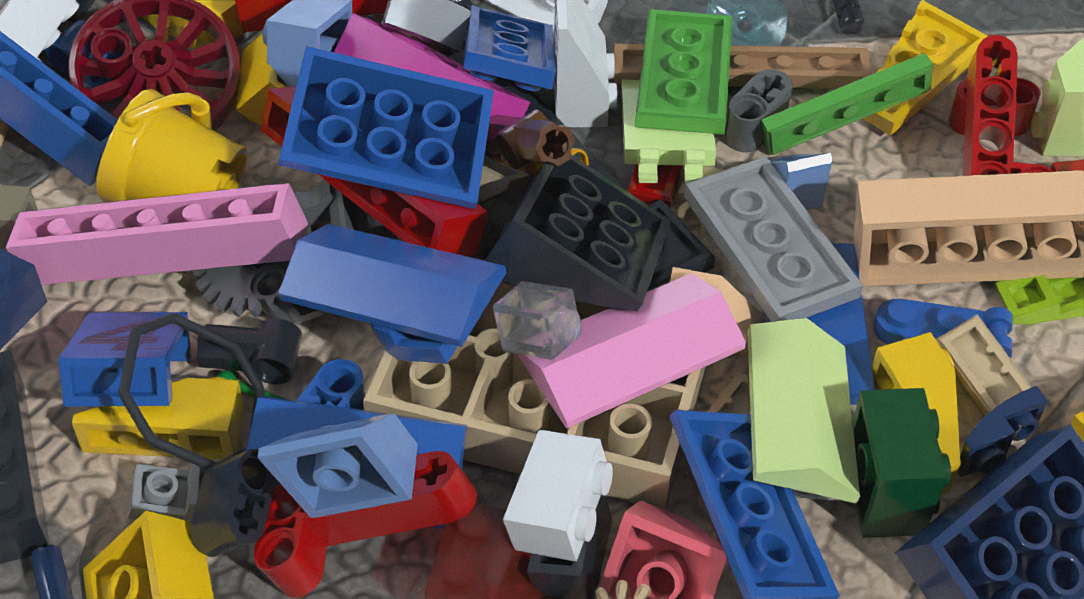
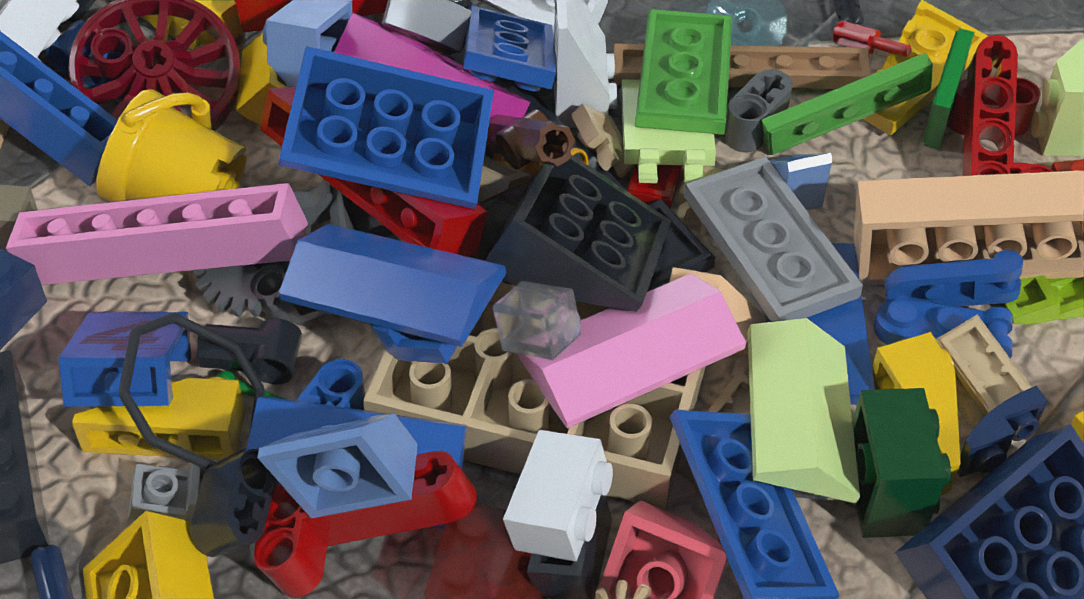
(602, 136): none -> tan plate
(858, 36): none -> red axle
(948, 88): none -> green tile
(959, 281): none -> blue plate

